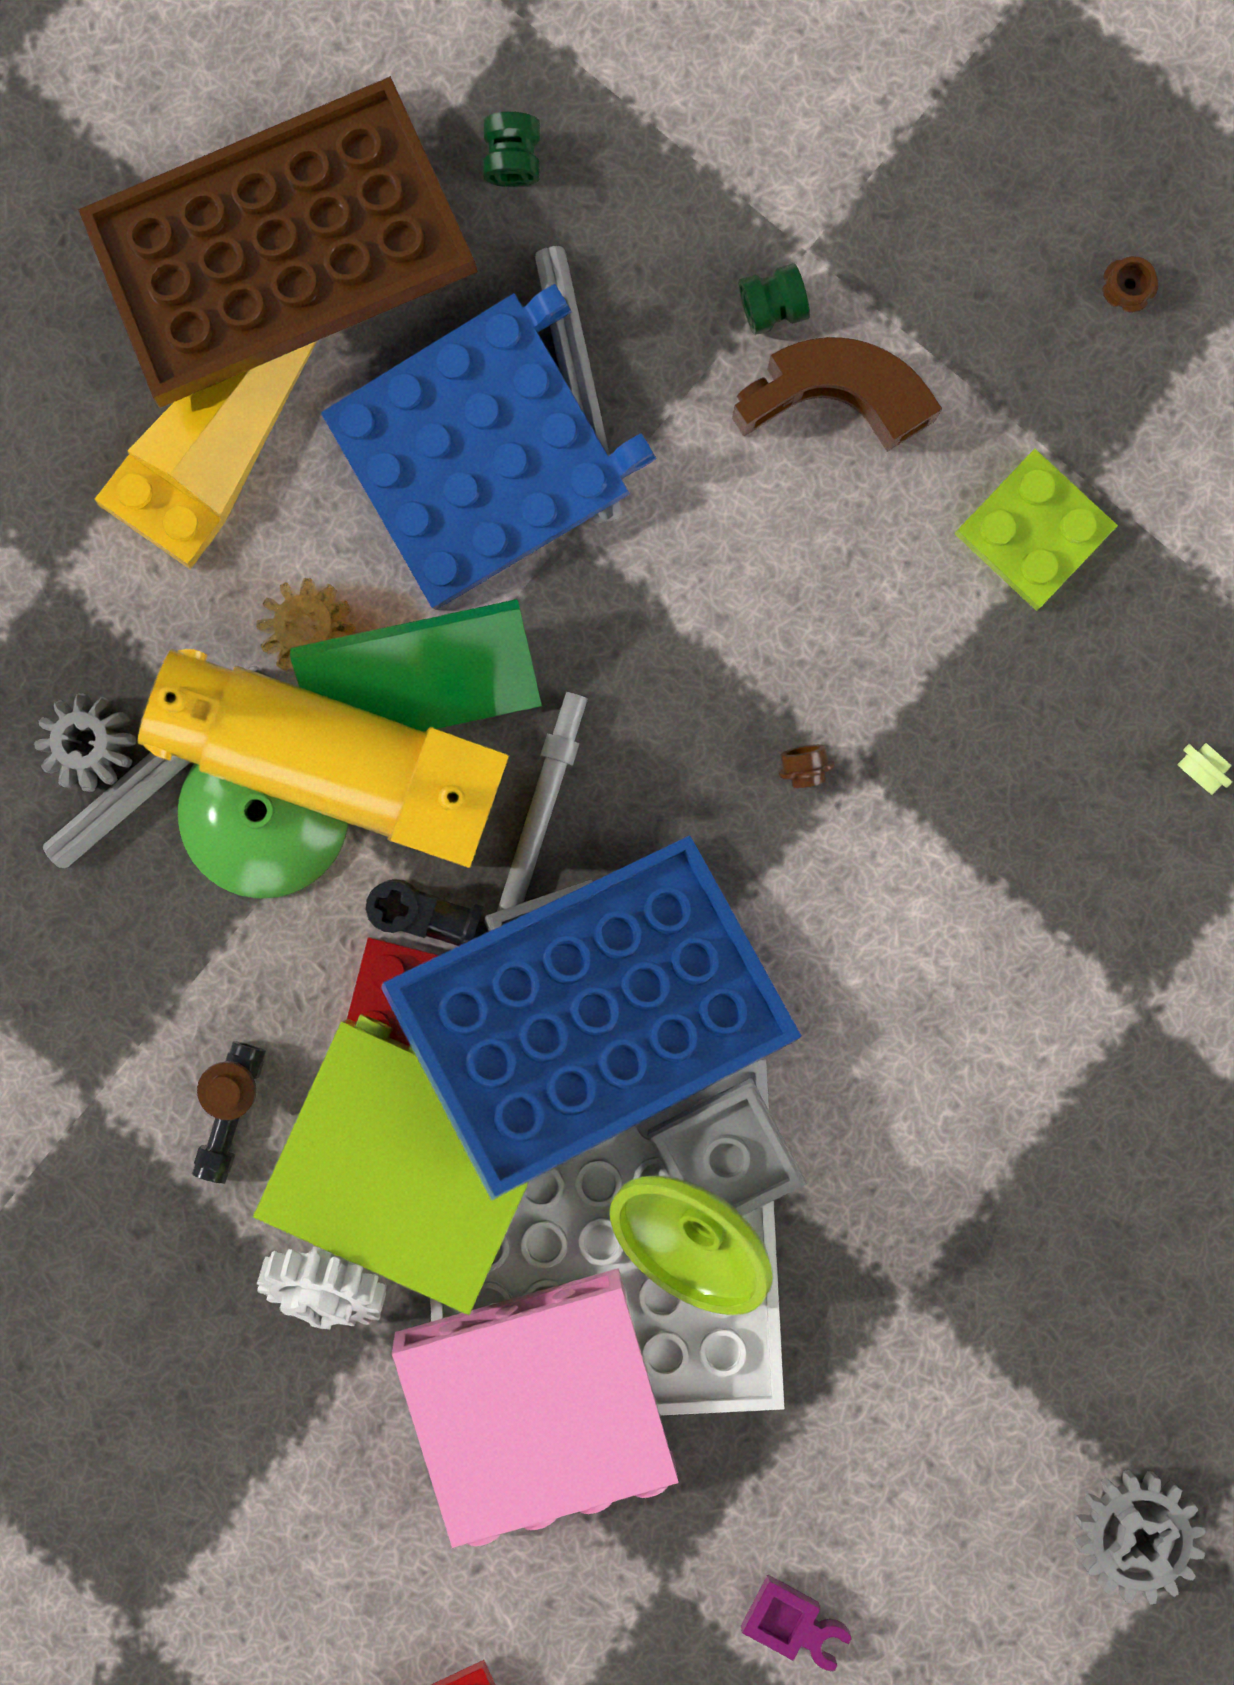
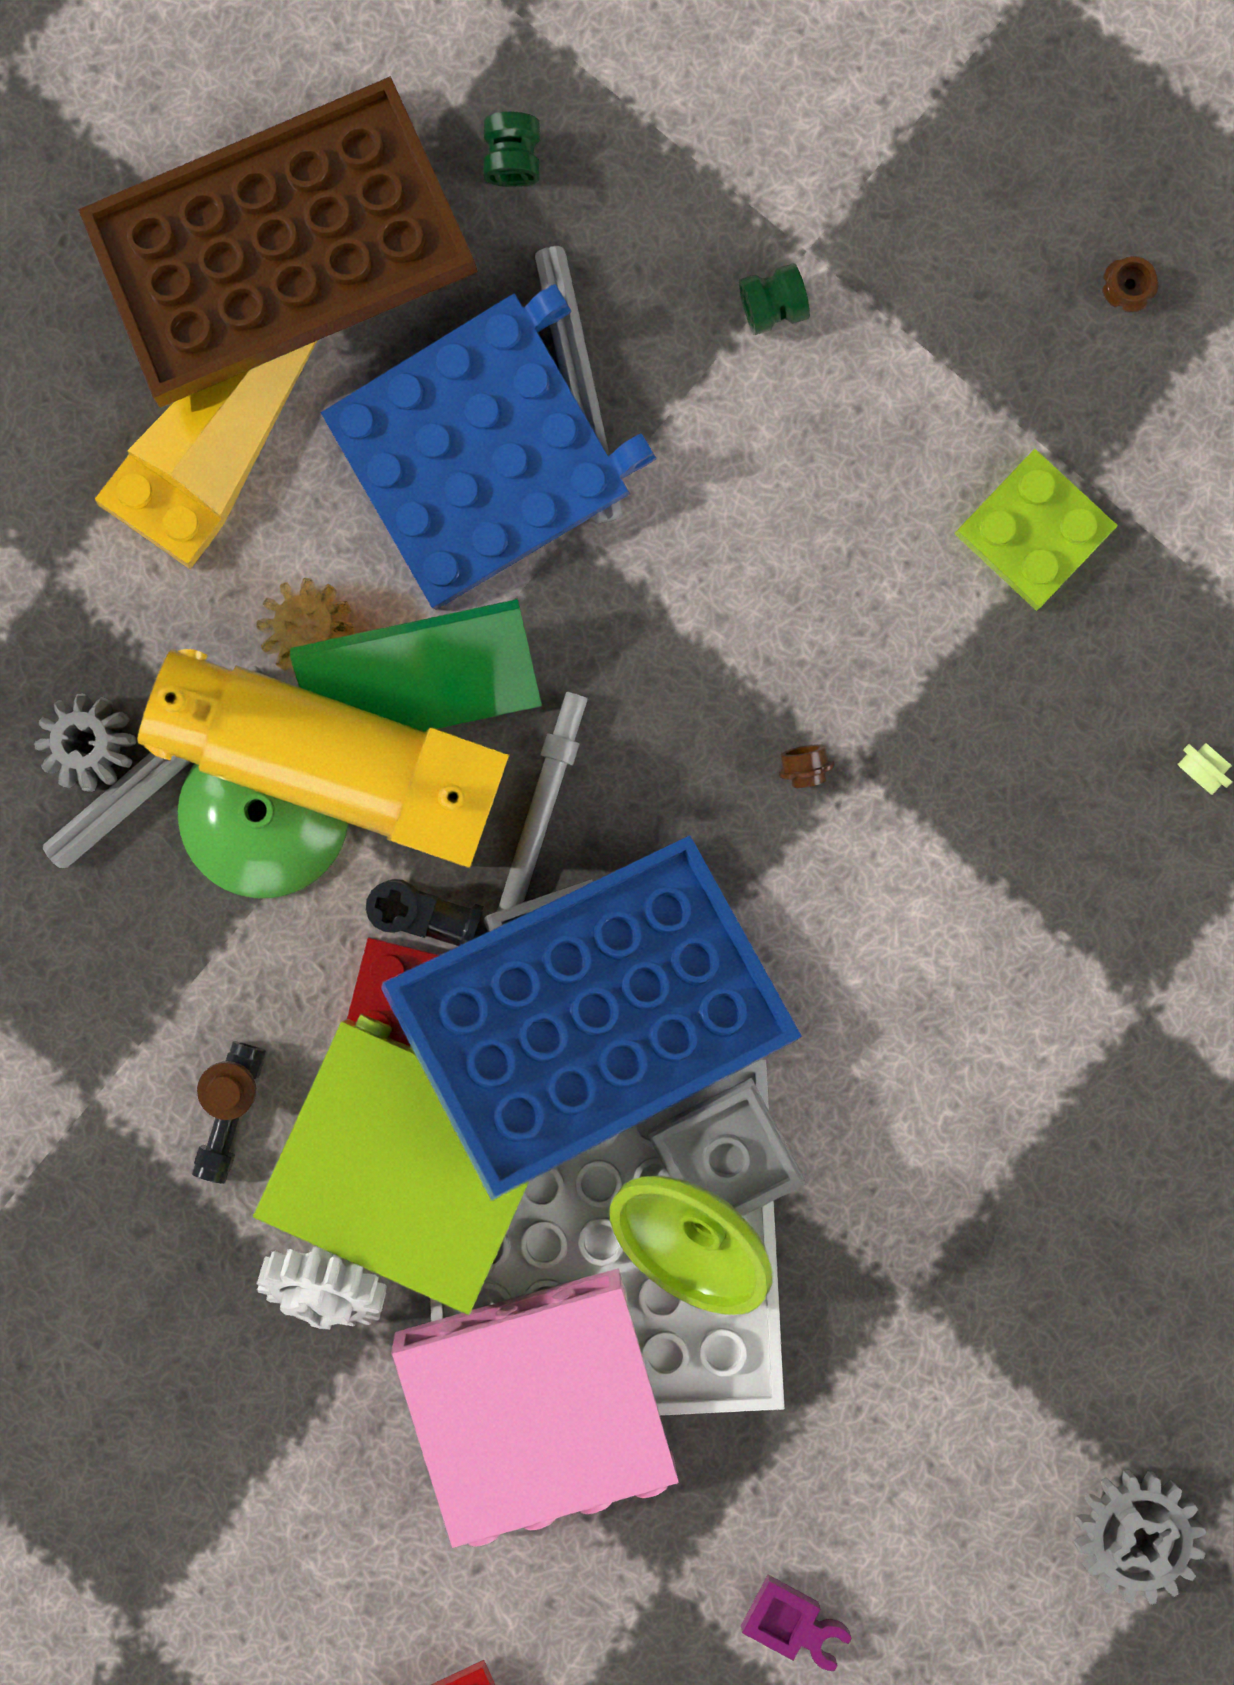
(848, 371): reddish brown arch -> none

